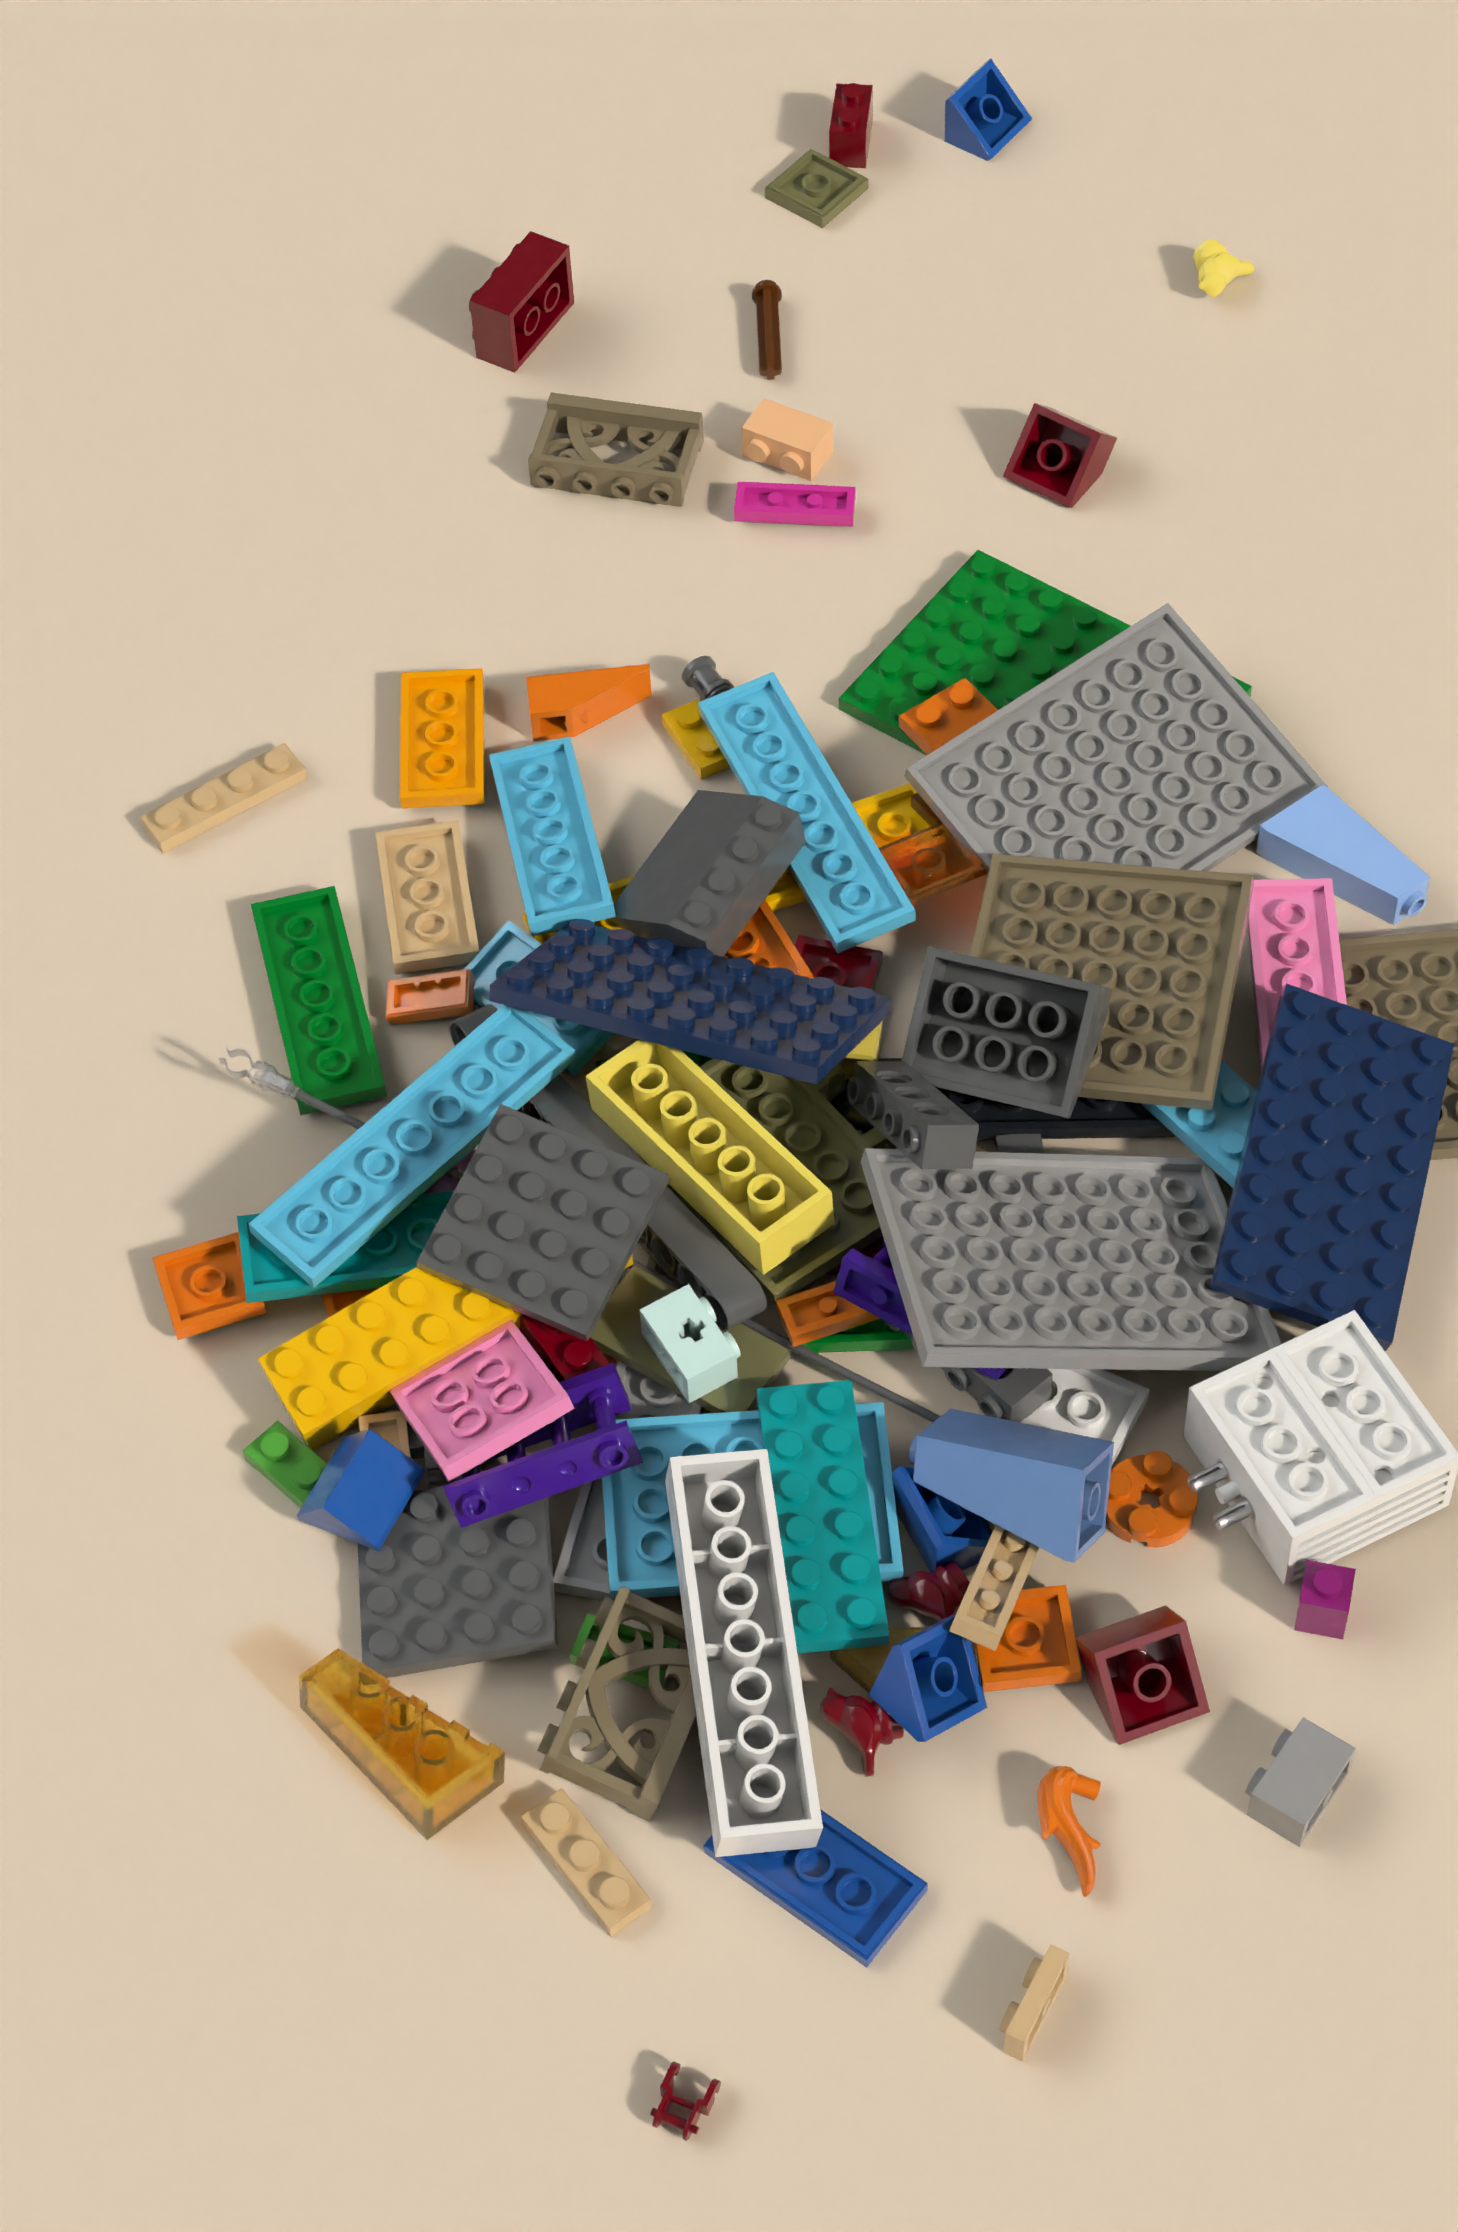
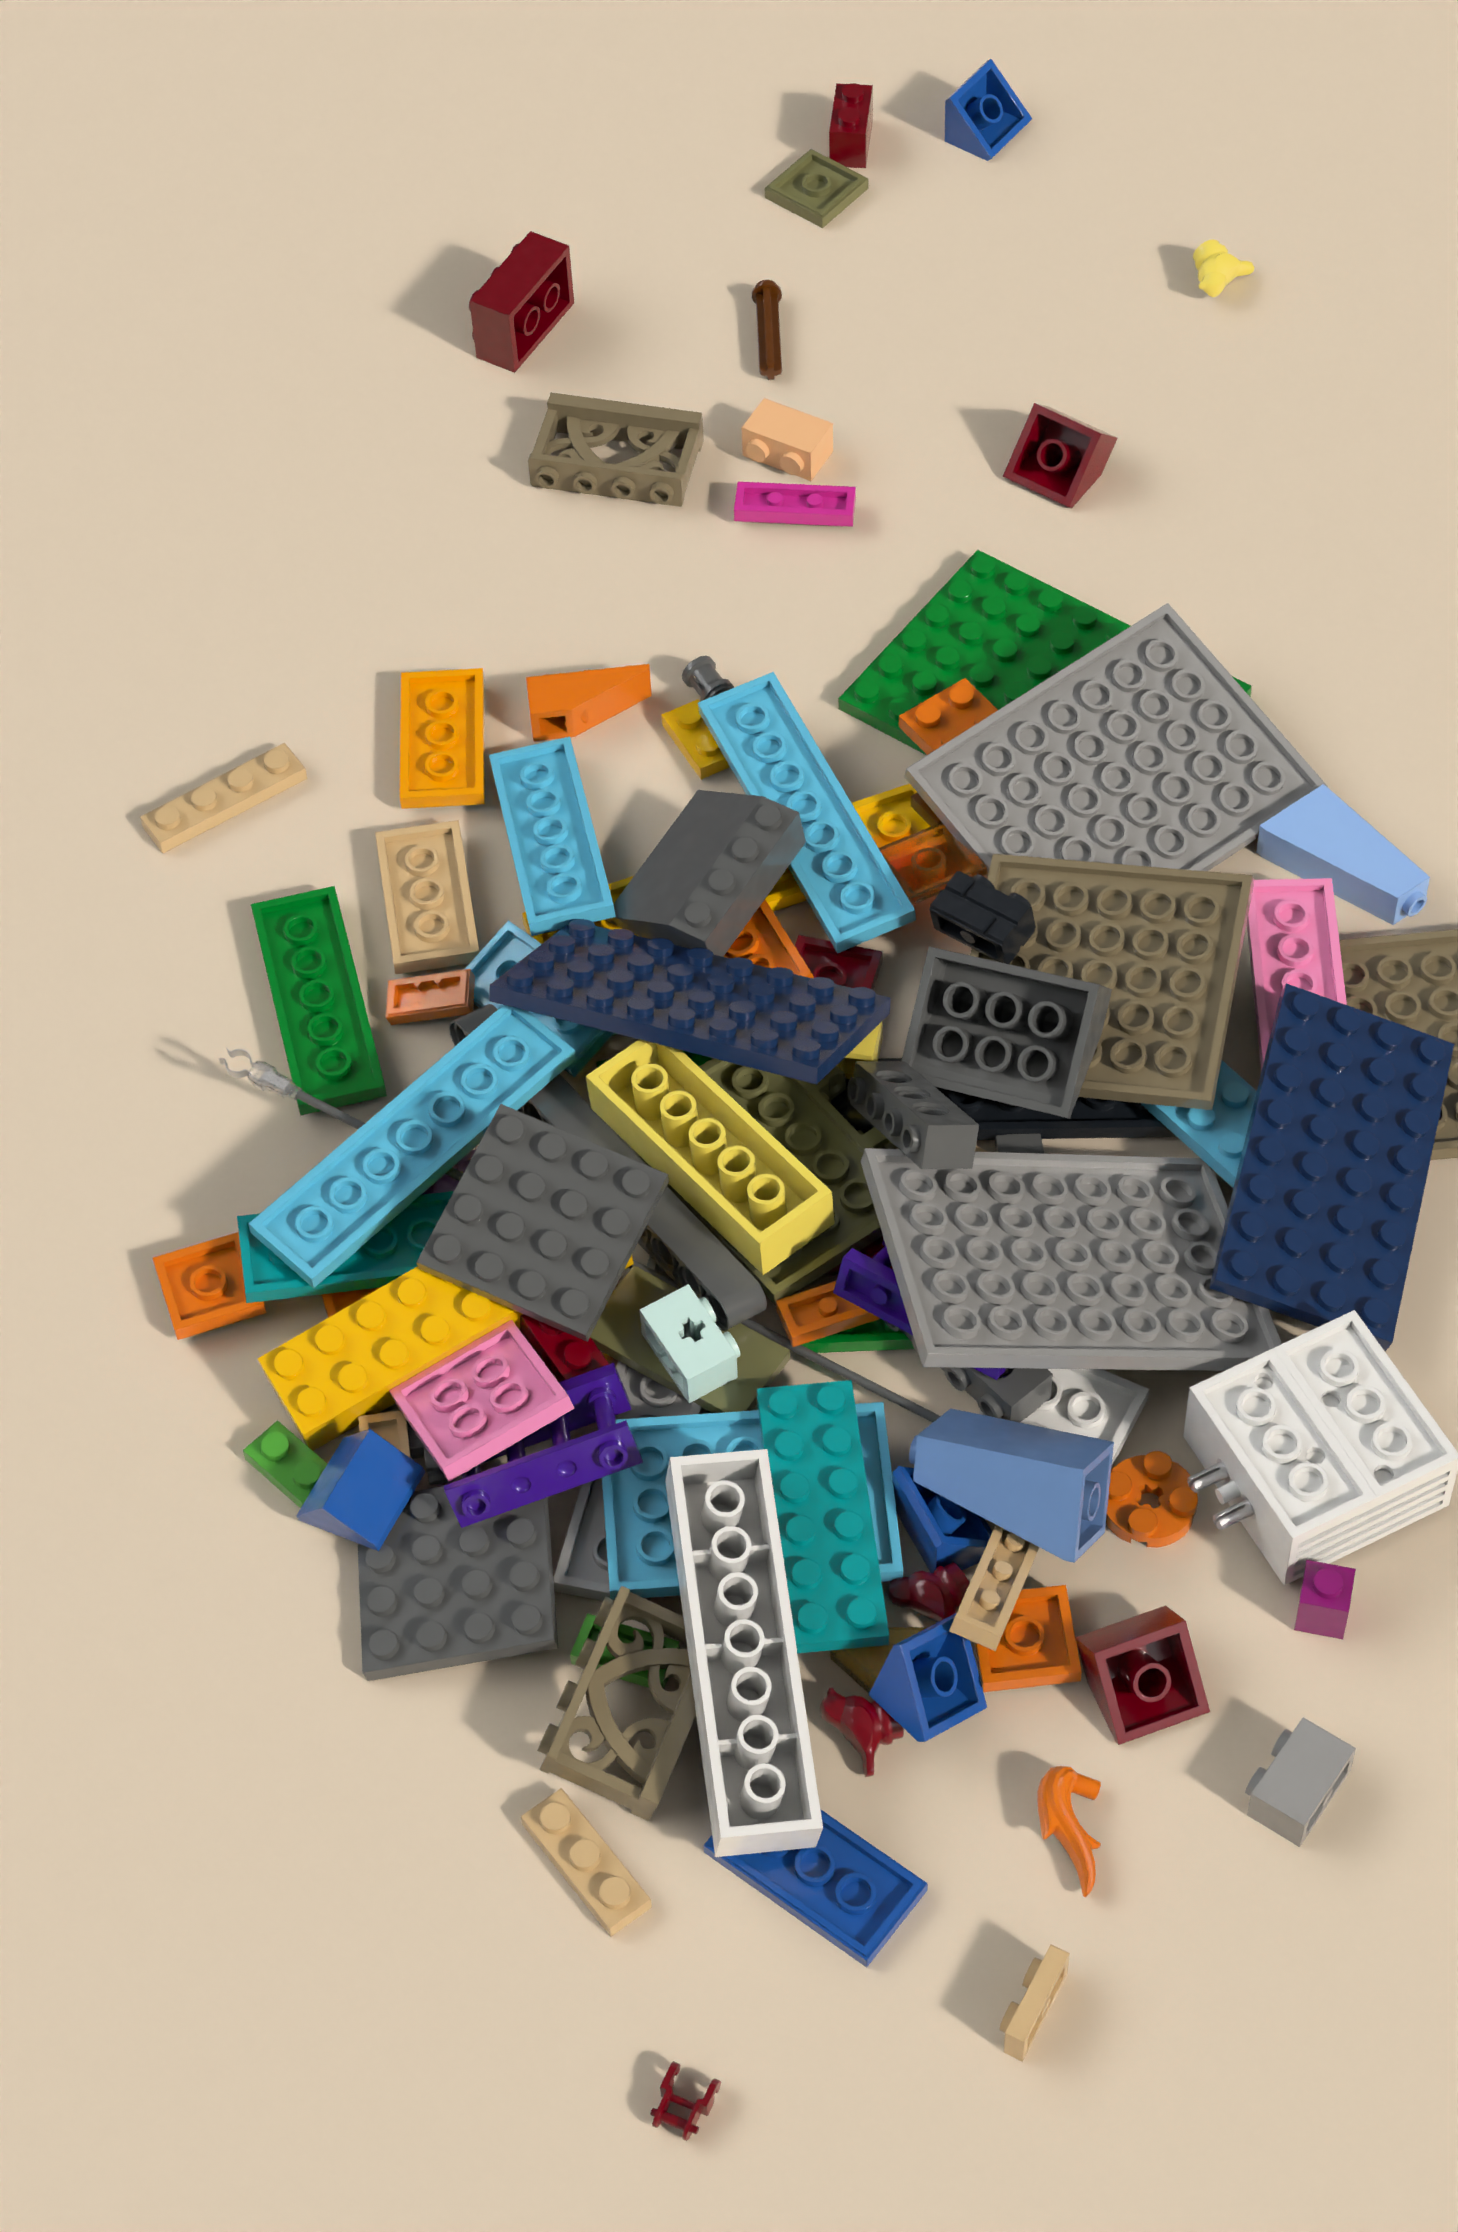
(408, 1752): clear yellow wedge -> none
(983, 916): none -> black brick

